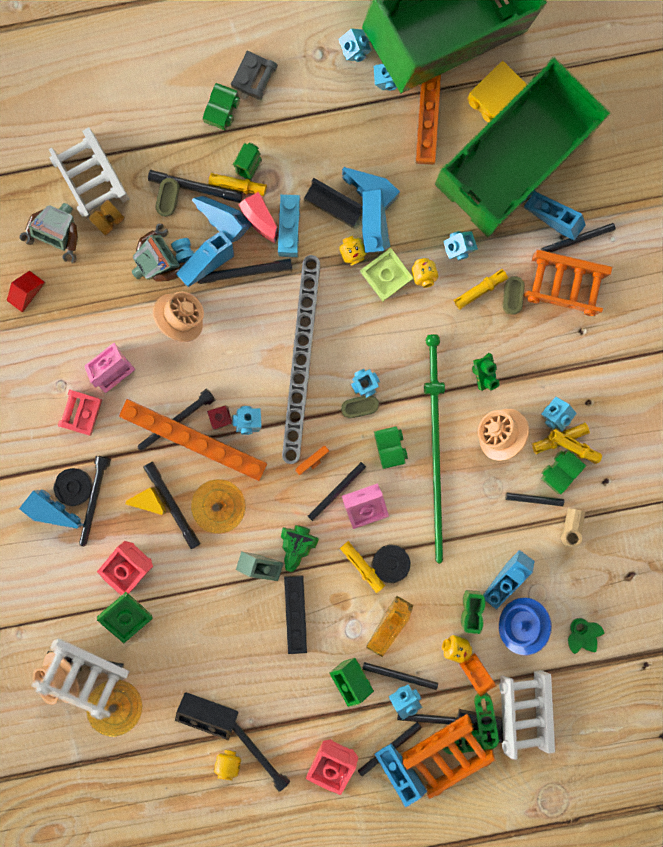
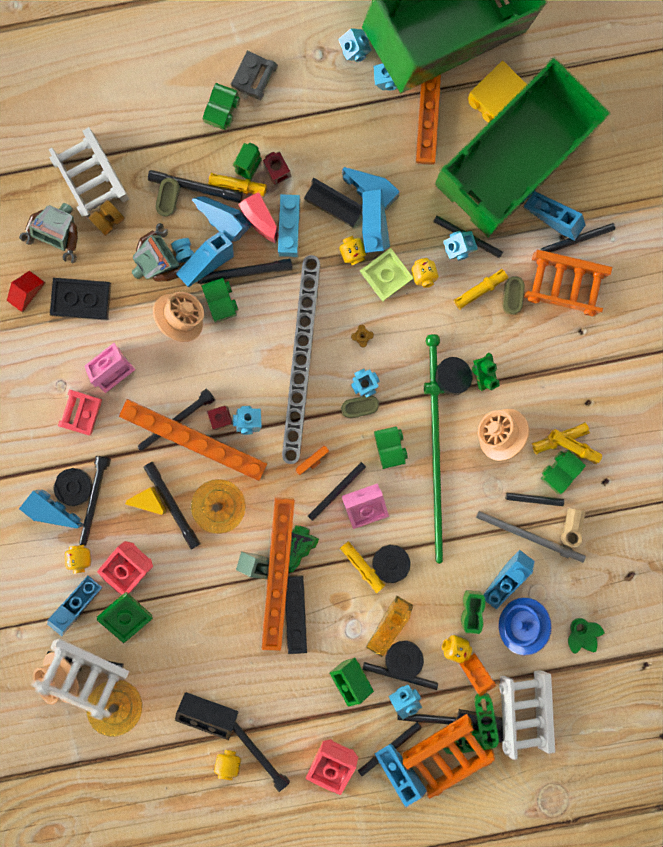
(73, 606): none -> dark azure slope
(77, 558): none -> yellow head
(80, 299): none -> black tile
(219, 300): none -> green brick
(277, 573): none -> orange plate
(280, 175): none -> dark red brick
(357, 336): none -> pearl gold plate
(404, 660): none -> black tile
(453, 375): none -> black tile
(480, 243): none -> black bar
(558, 414): medium azure brick -> none
(564, 551): none -> flat silver bar

